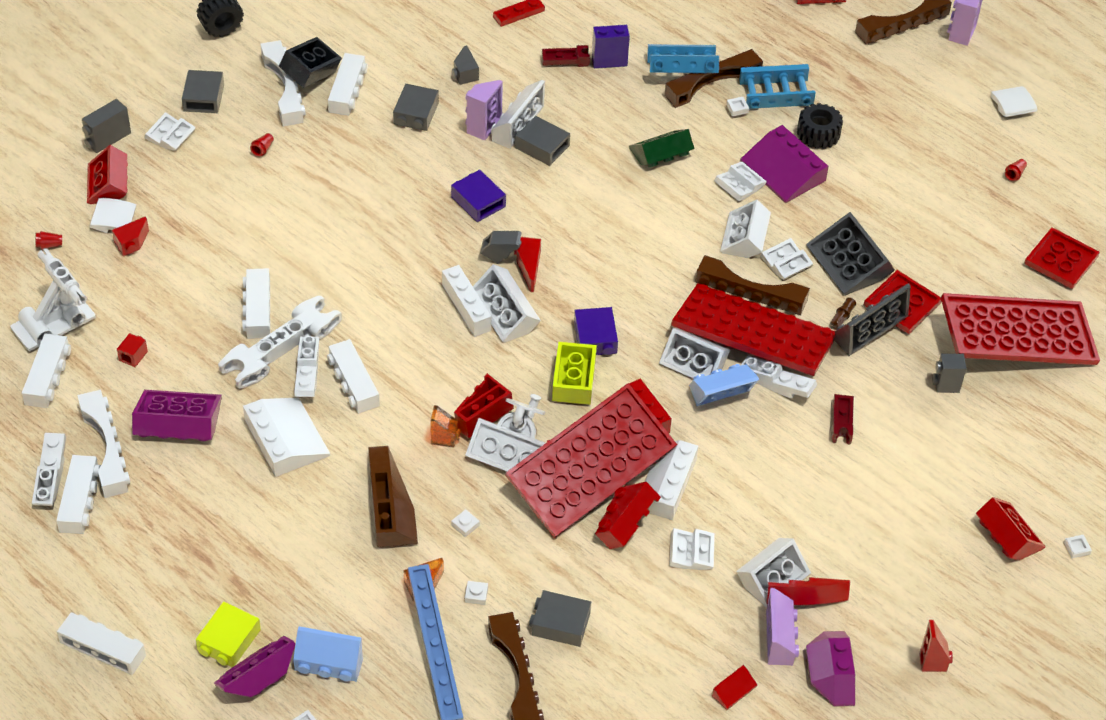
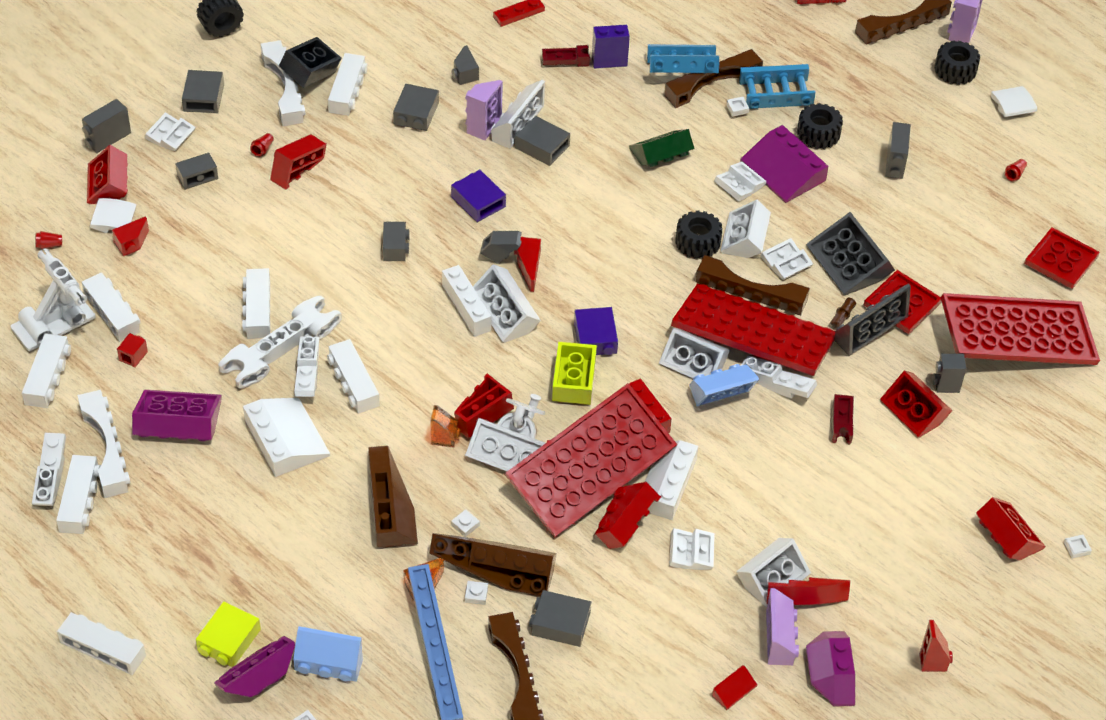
(110, 306): none -> white brick
(196, 171): none -> dark grey brick
(295, 159): none -> red wedge
(394, 241): none -> dark grey brick
(499, 563): none -> reddish brown wedge
(698, 234): none -> black tyre
(898, 150): none -> dark grey brick
(915, 404): none -> red slope
(957, 62): none -> black tyre

